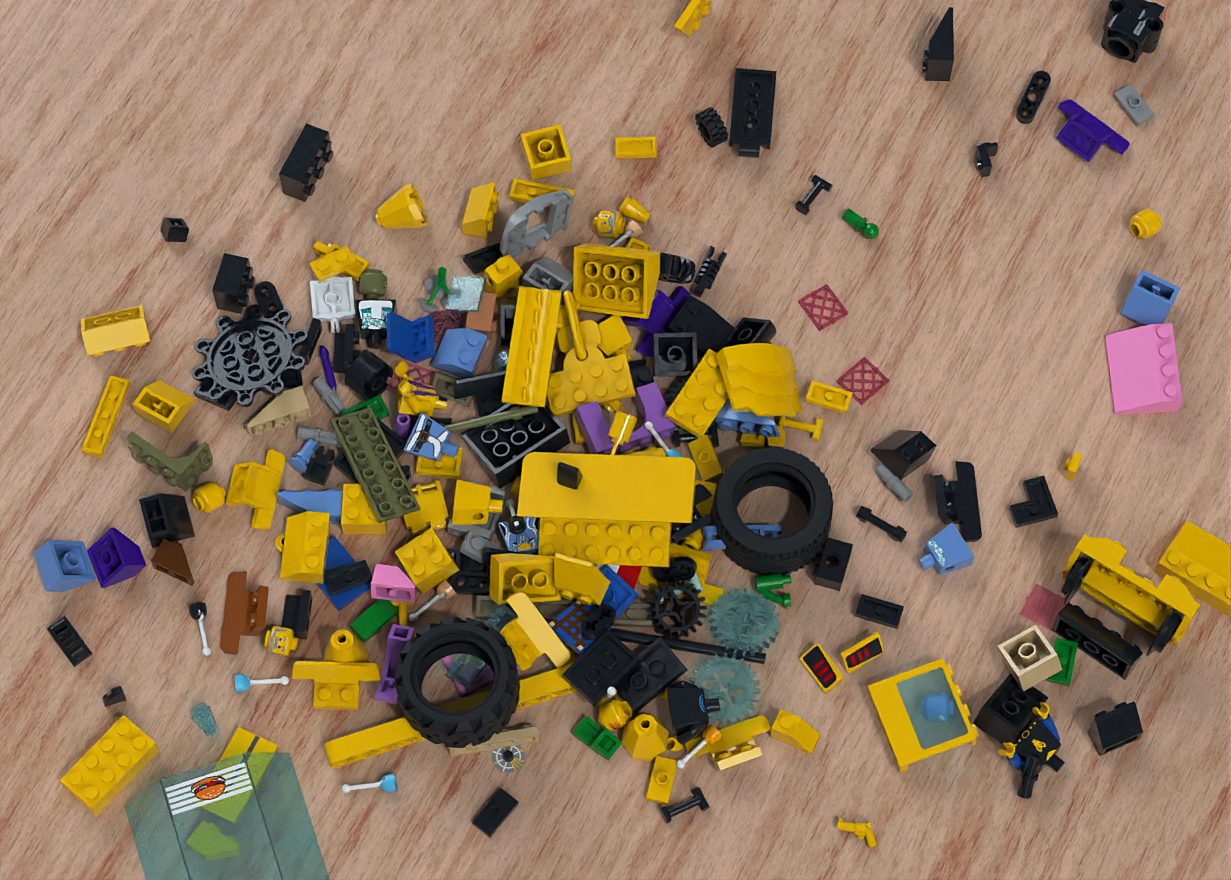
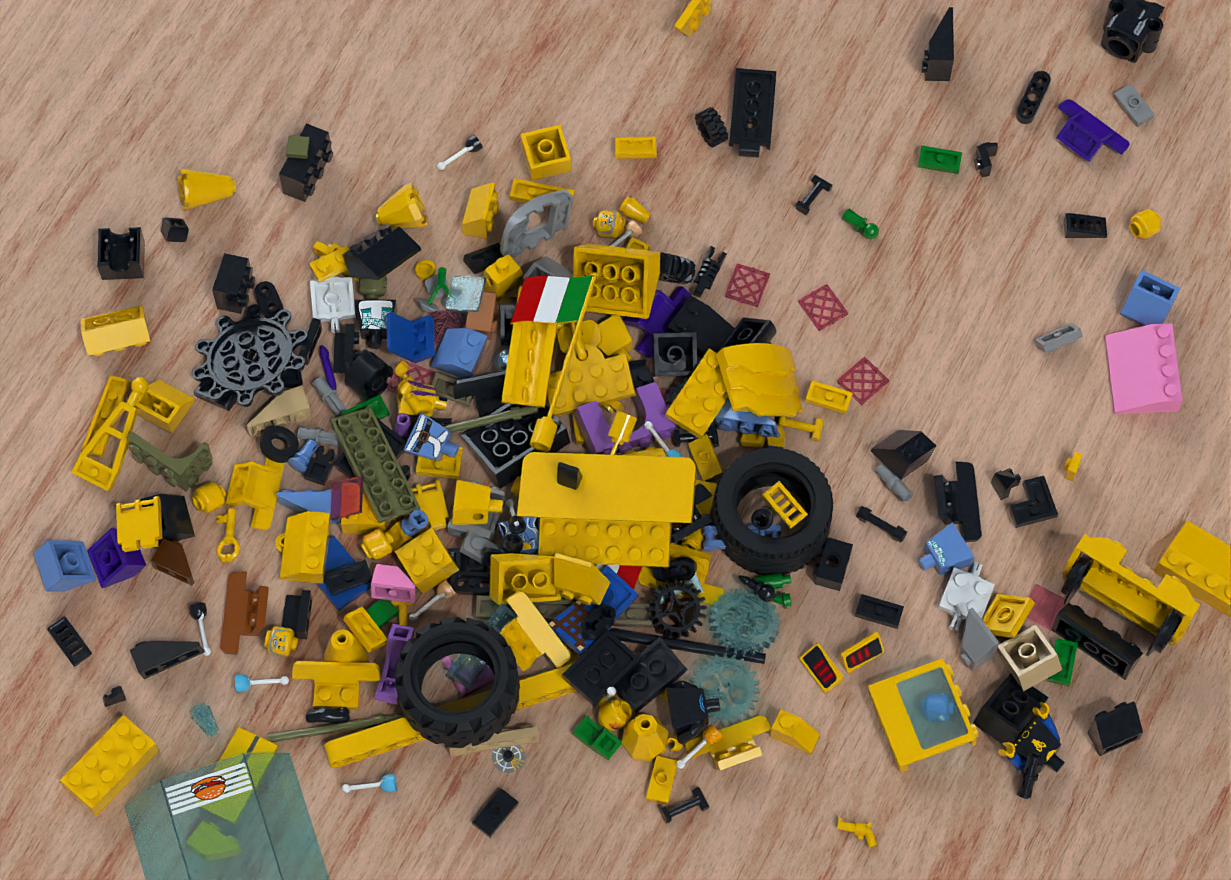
(95, 471): none -> yellow plate
(121, 254): none -> black piece
(139, 524): none -> yellow plate
(158, 656): none -> black slope
(203, 188): none -> yellow cone
(229, 539): none -> yellow piece
(272, 452): none -> black tyre
(297, 147): none -> olive tile
(328, 715): none -> black arm
(333, 728): none -> olive bar
(346, 498): none -> clear pink piece
(365, 629): none -> yellow plate
(377, 544): none -> yellow head
(380, 253): none -> black slope
(399, 536): none -> yellow plate
(412, 524): none -> medium blue bush
(425, 269): none -> yellow tile
(472, 145): none -> hinge
(512, 543): none -> black plate
(553, 302): none -> flag
(741, 299): none -> clear pink window
(762, 522): none -> black cone
(765, 592): none -> black bar
(790, 500): none -> yellow slope
(939, 159): none -> green plate
(964, 592): none -> white plate
(977, 642): none -> light grey slope
(1004, 481): none -> black slope
(1007, 614): none -> yellow plate
(1059, 337): none -> light grey plate
(1072, 218): none -> black slope

